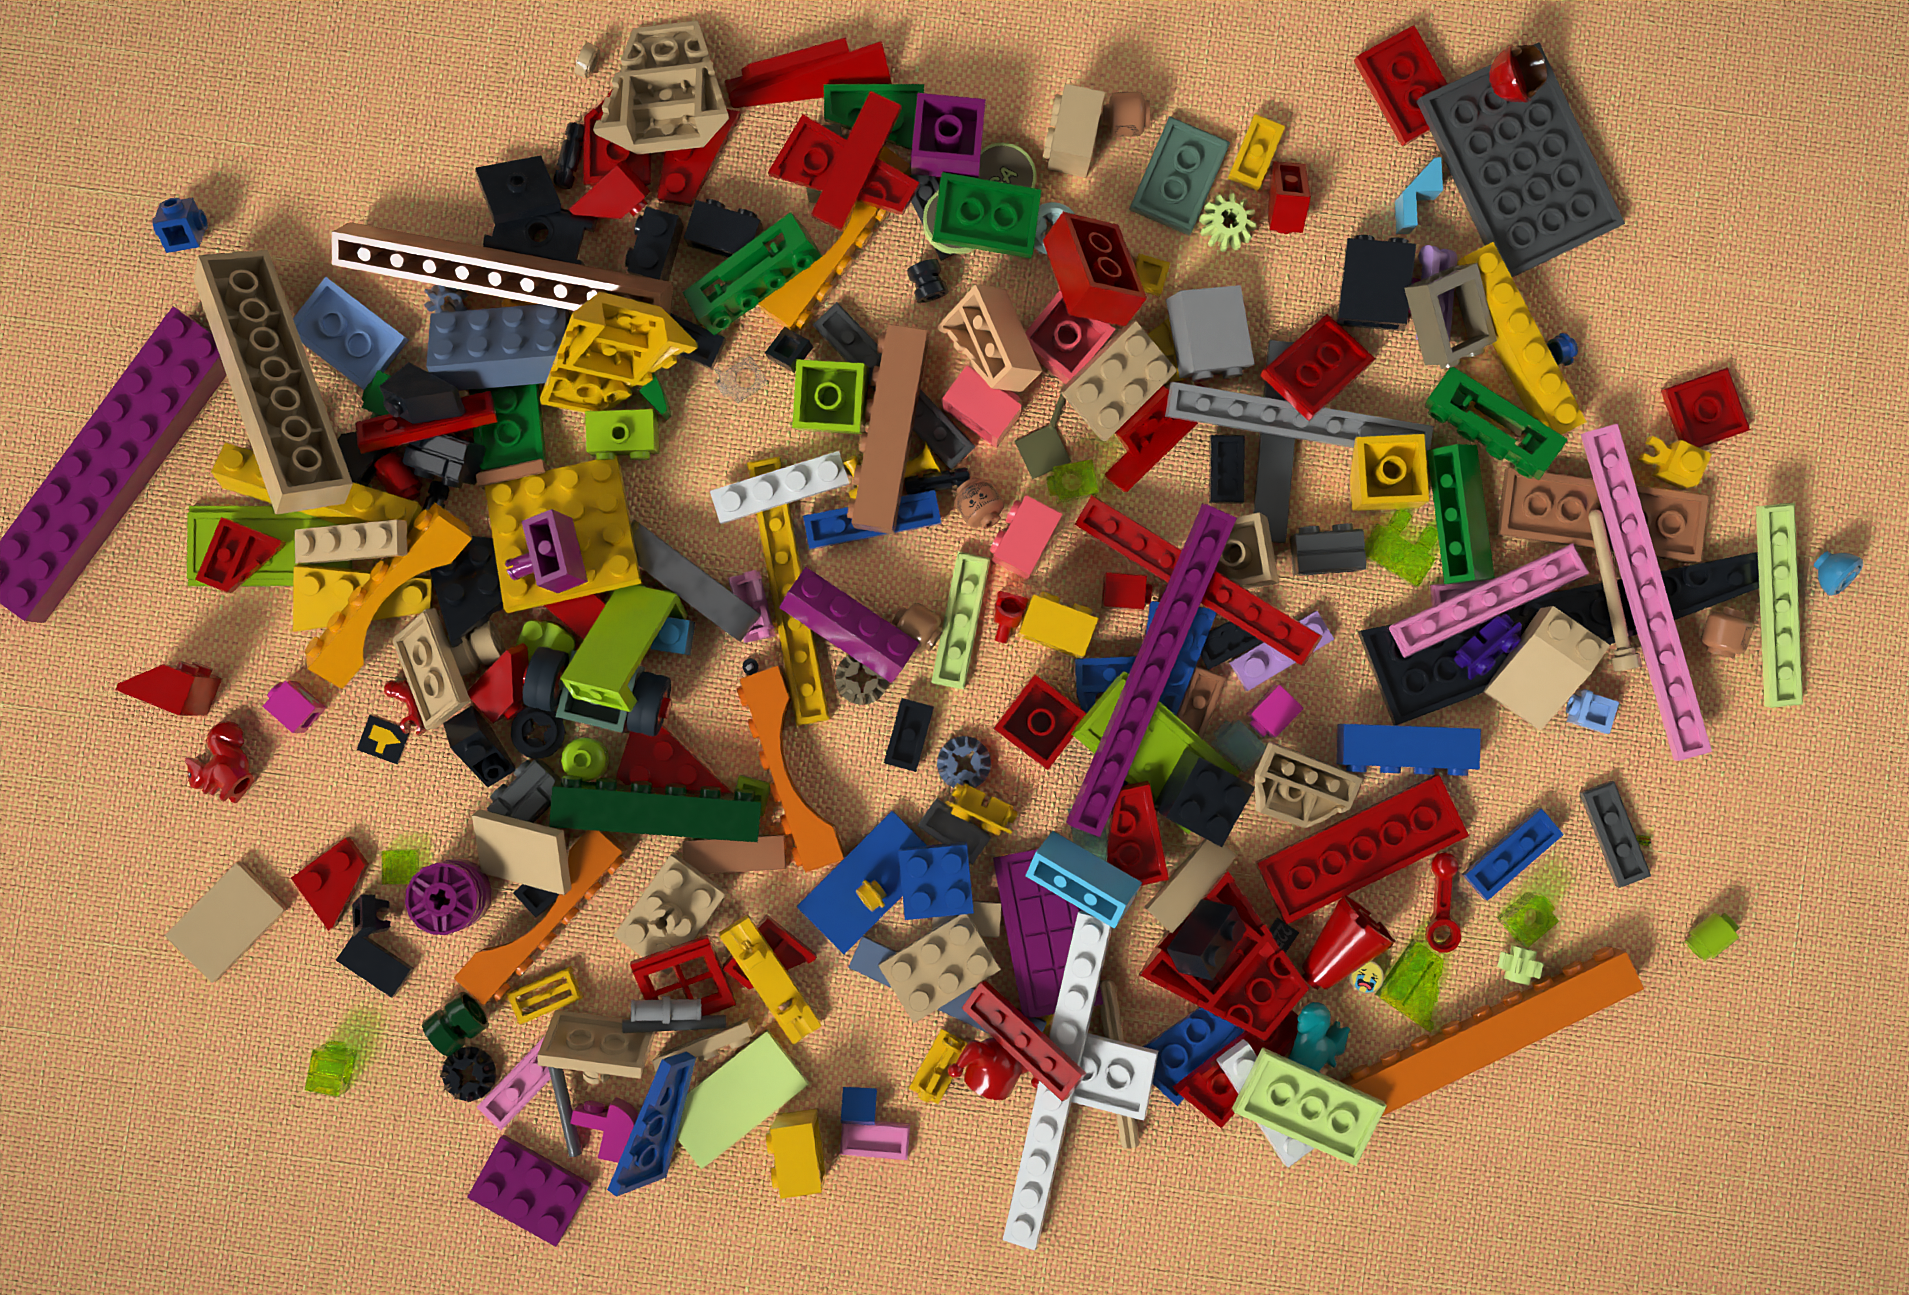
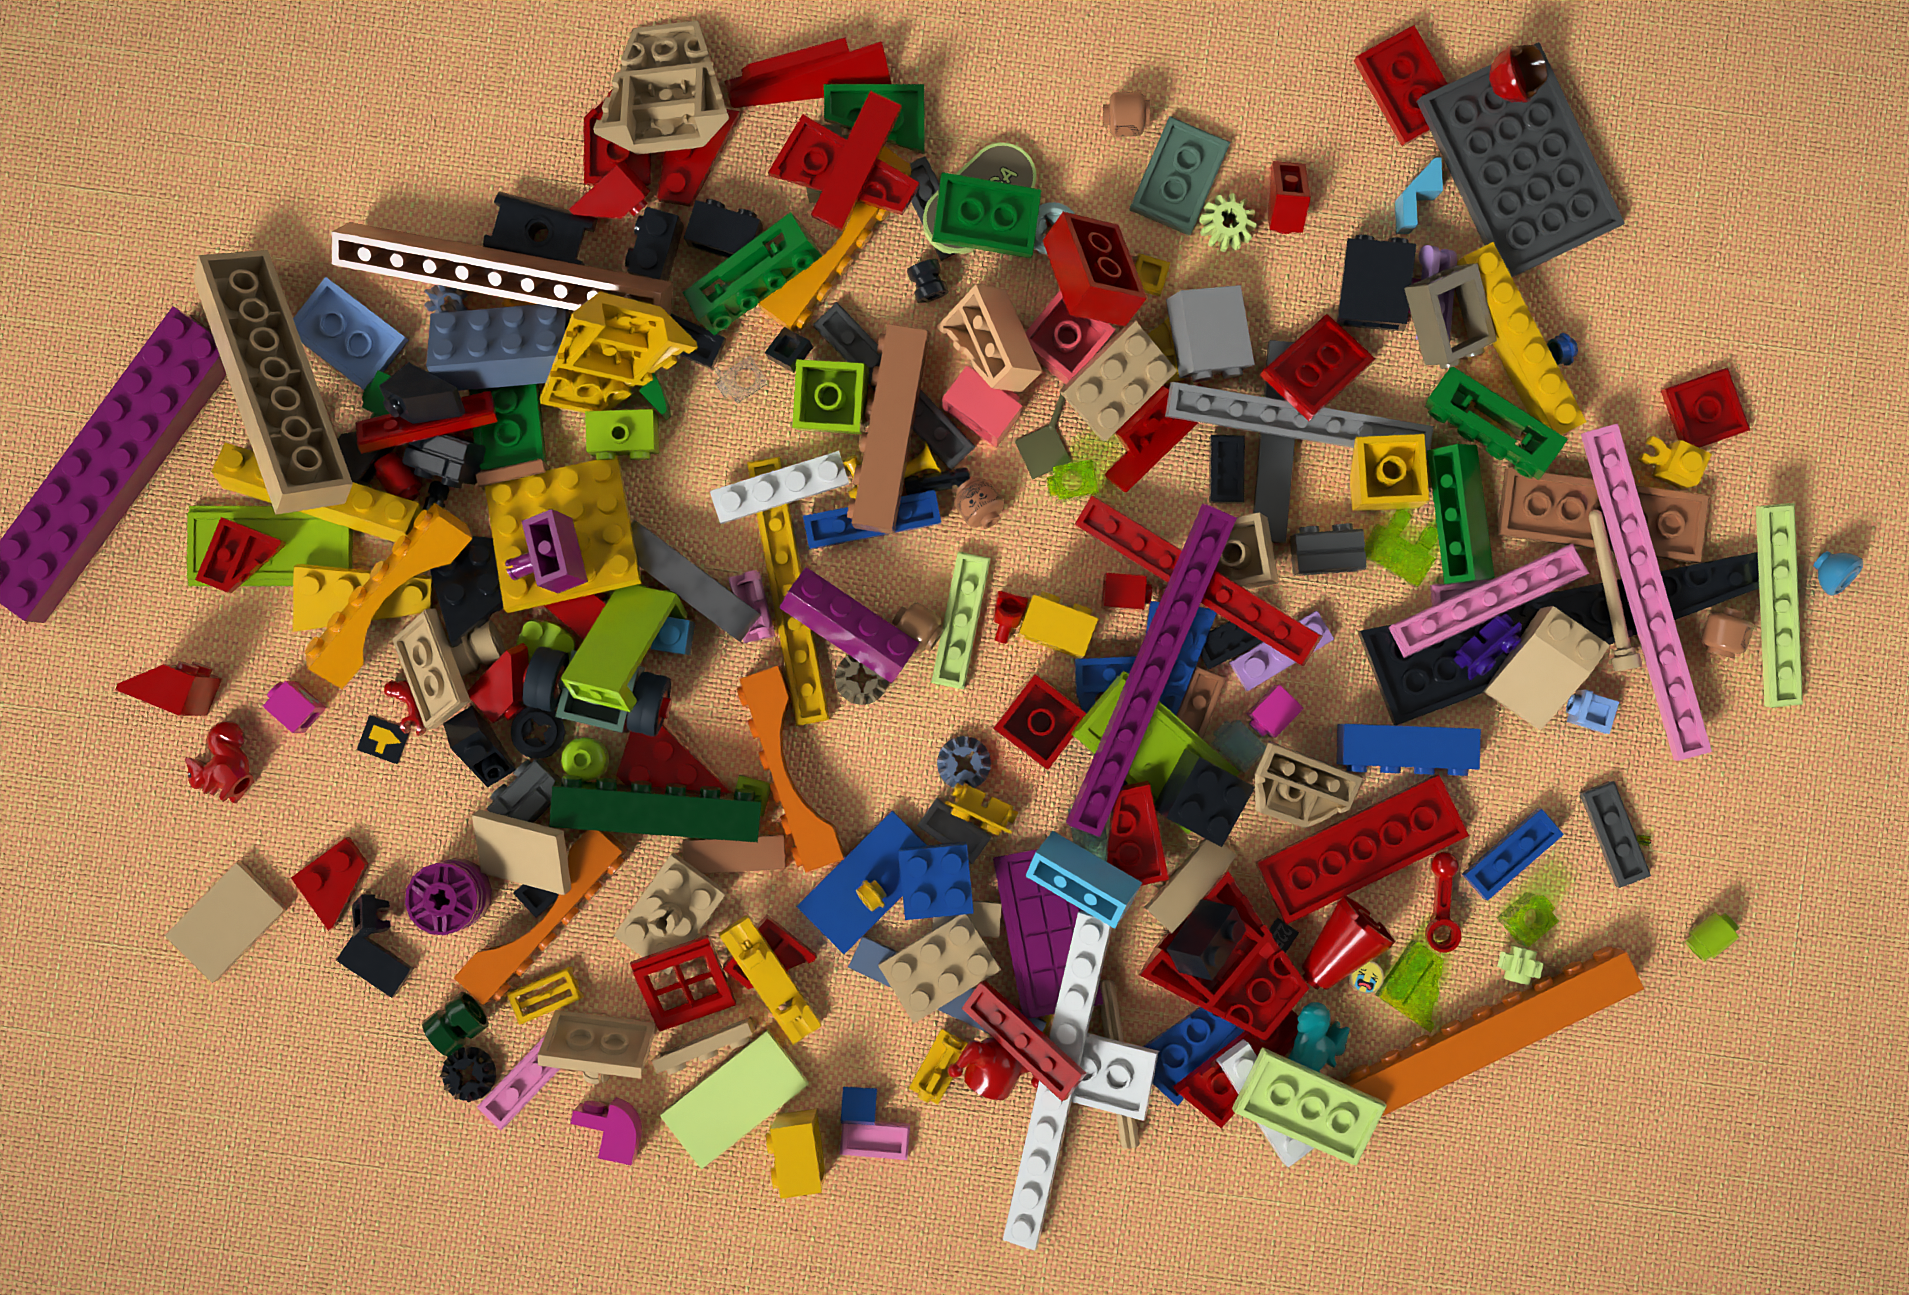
(179, 224): blue brick -> none
(331, 1069): clear neon green brick -> none
(351, 542): tan plate -> none
(399, 865): clear neon green tile -> none
(517, 189): black plate -> none
(529, 1190): magenta plate -> none
(565, 1111): dark grey bar -> none
(569, 155): black axle -> none
(587, 60): tan tile -> none
(656, 1128): blue wing -> none
(665, 1009): light grey pin -> none
(706, 1022): dark grey bar -> none
(750, 666): black piece -> none
(908, 734): black plate -> none
(947, 135): magenta brick -> none
(1026, 536): coral brick -> none
(1076, 124): tan brick -> none
(1256, 152): yellow plate -> none

